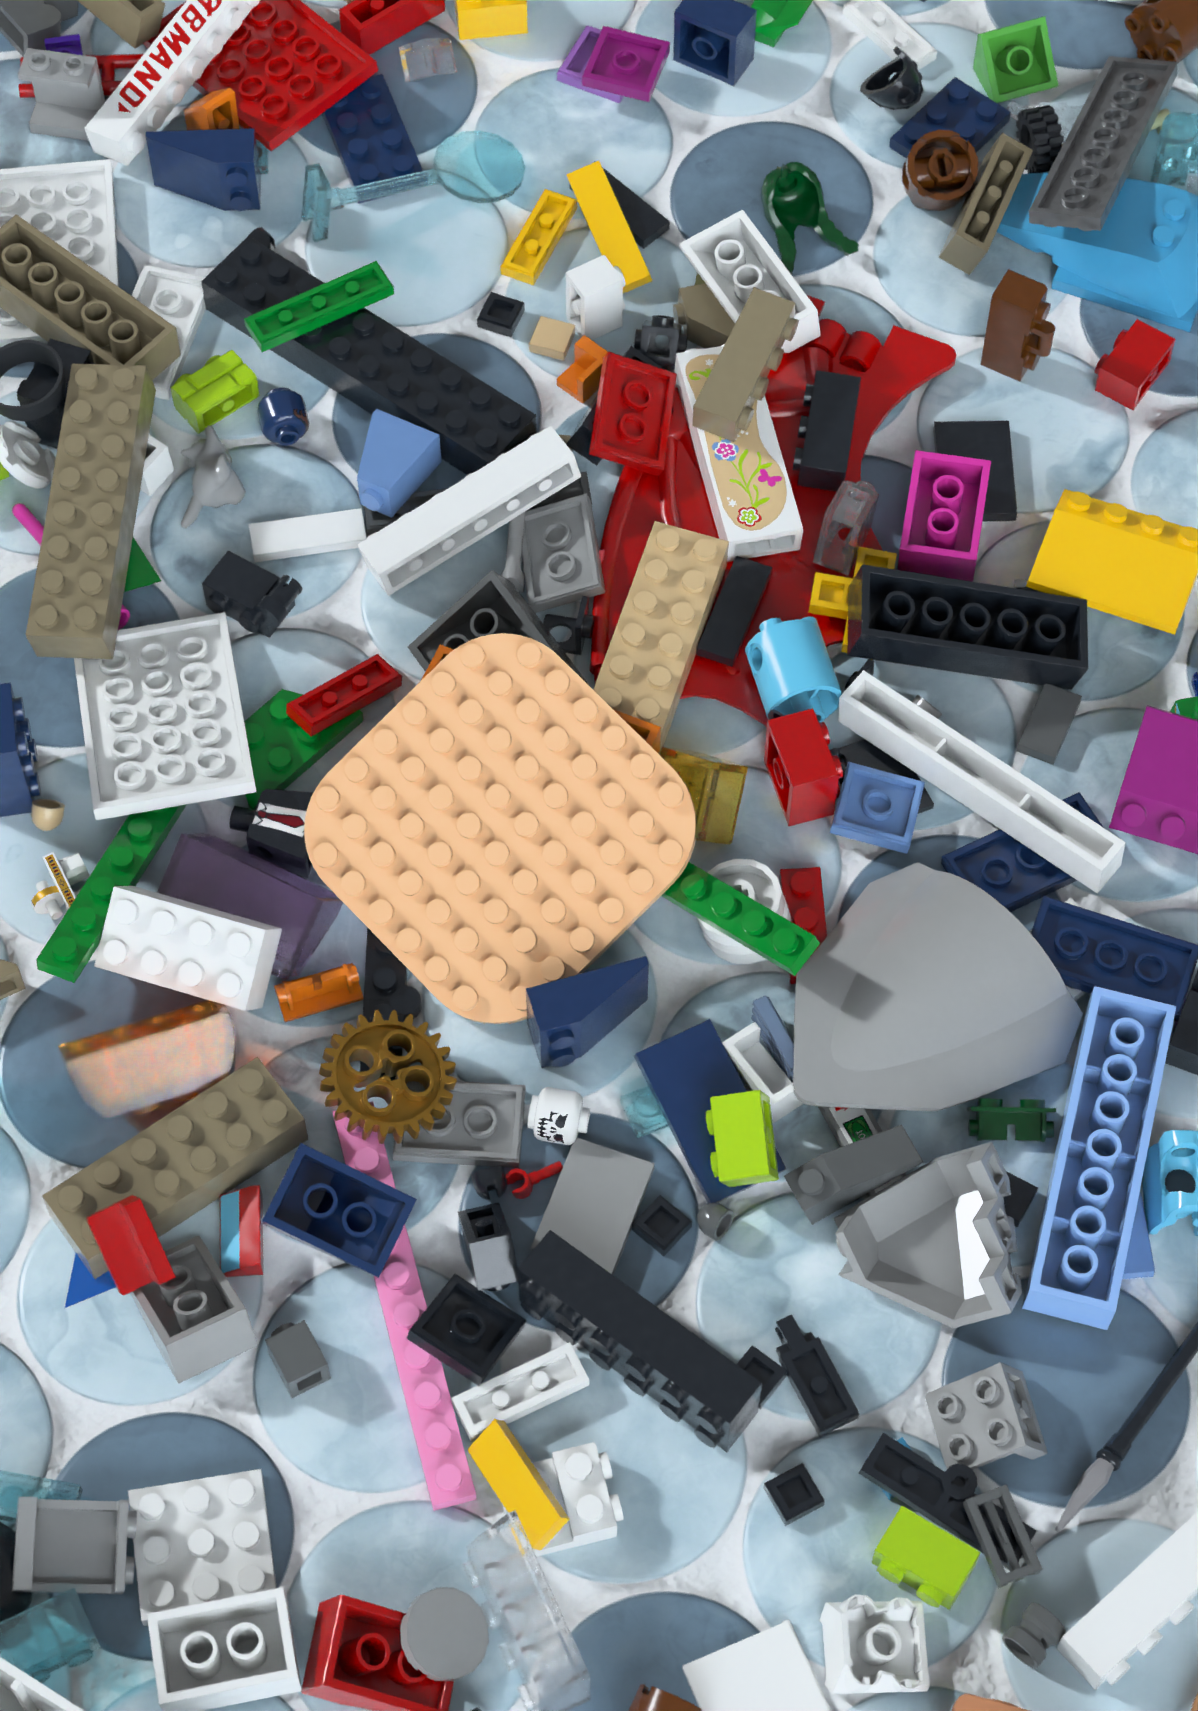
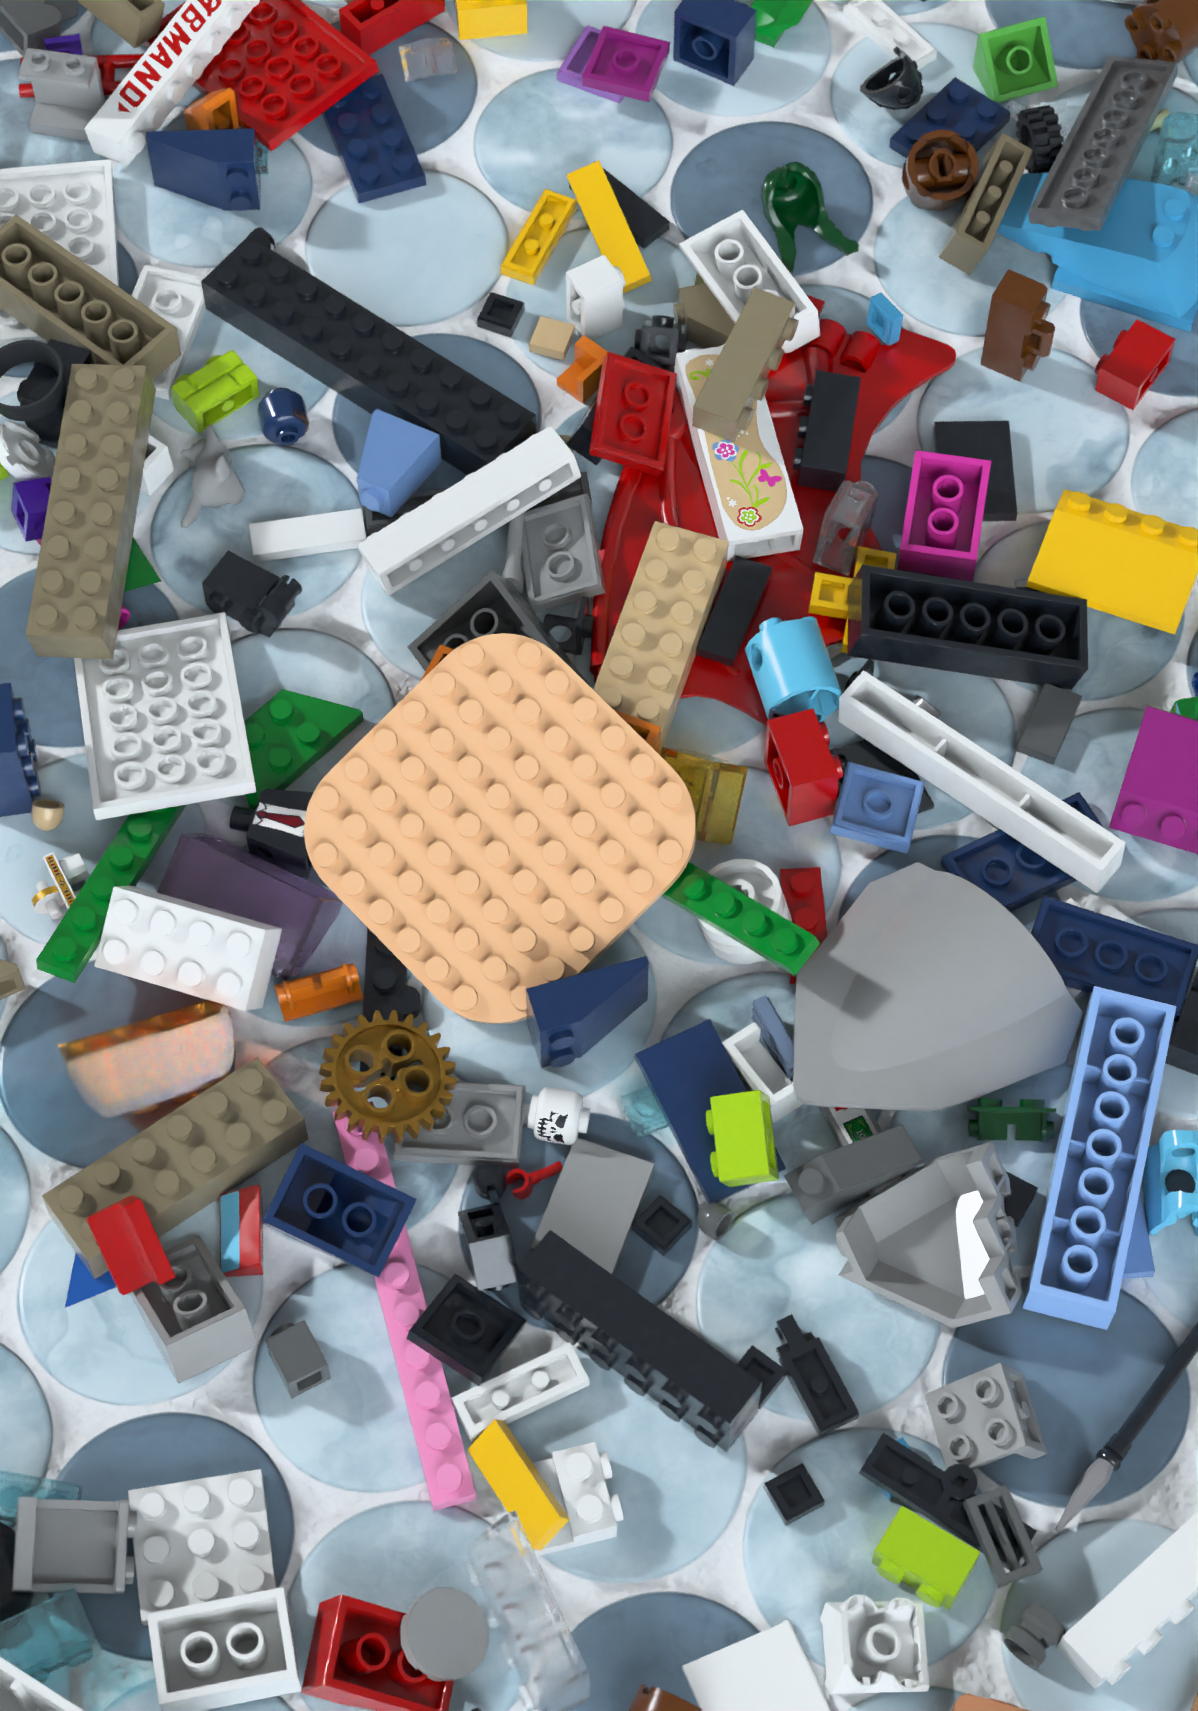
(30, 506): none -> dark purple brick
(319, 306): green tile -> none
(344, 695): red tile -> none
(467, 164): clear light blue piece -> none
(884, 319): none -> dark azure tile

